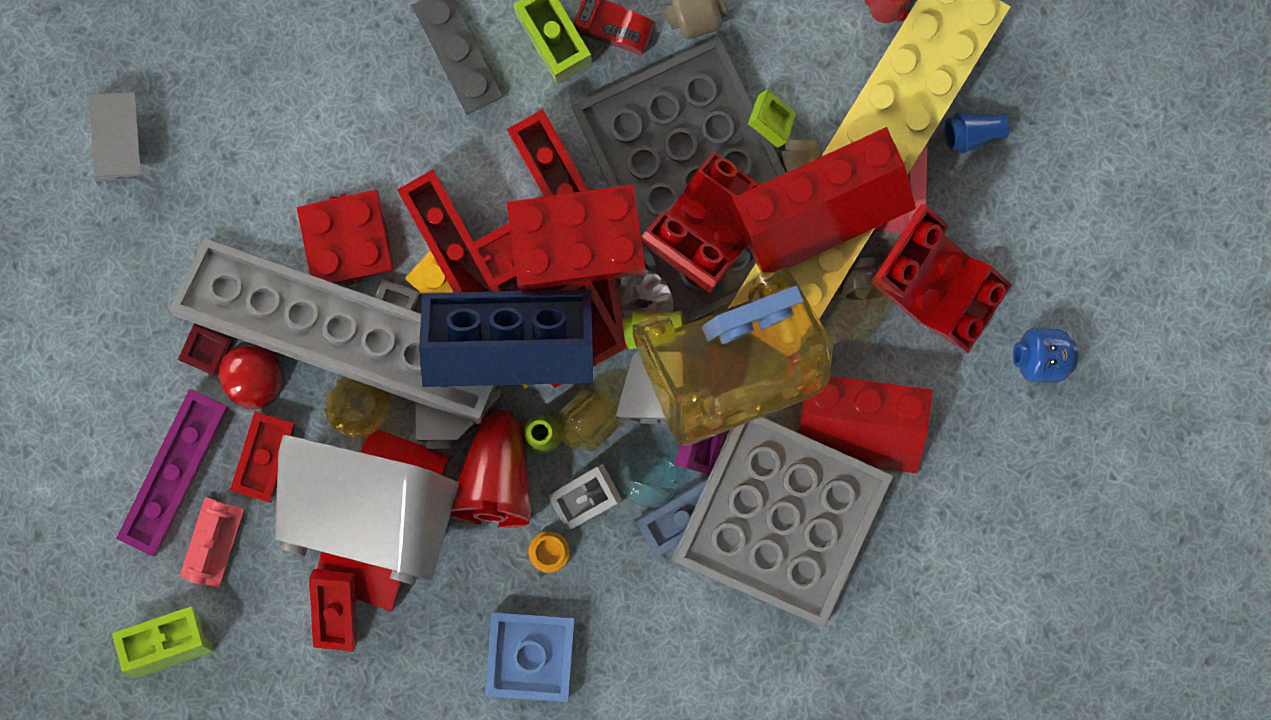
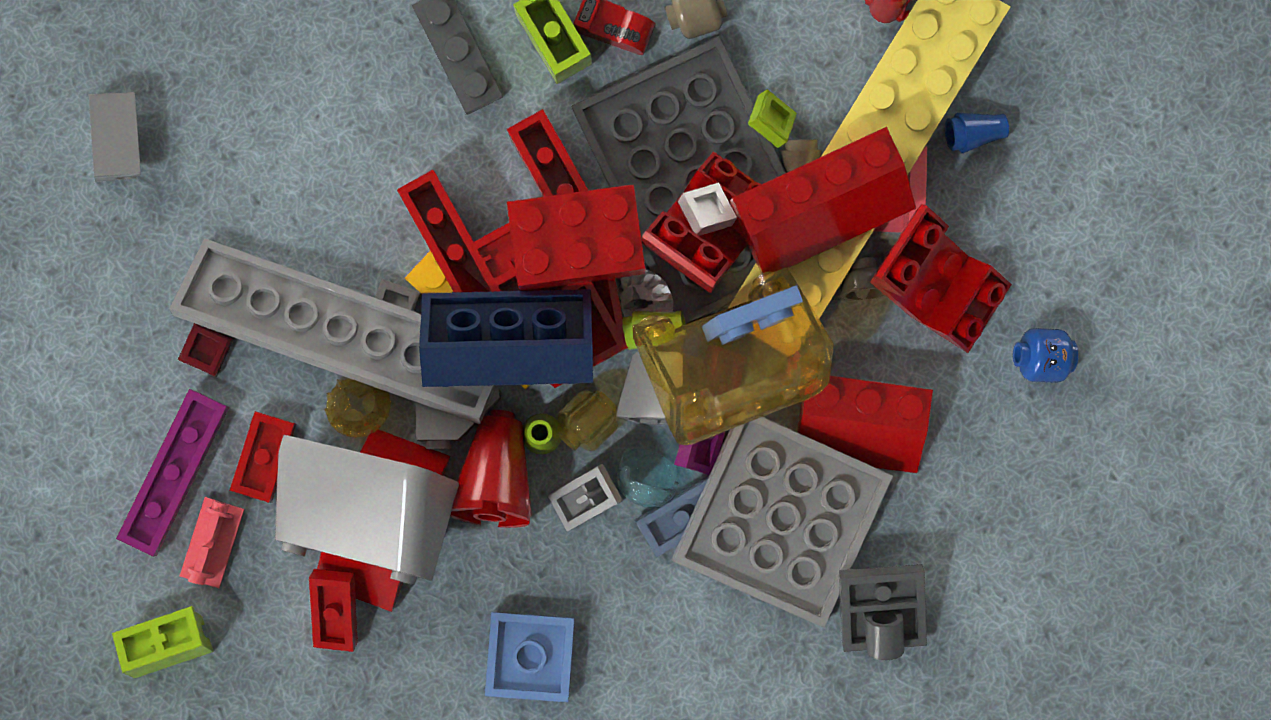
(251, 376): red hair -> none
(346, 238): red plate -> none
(549, 551): light orange plate -> none
(707, 209): none -> white plate
(883, 610): none -> dark grey plate

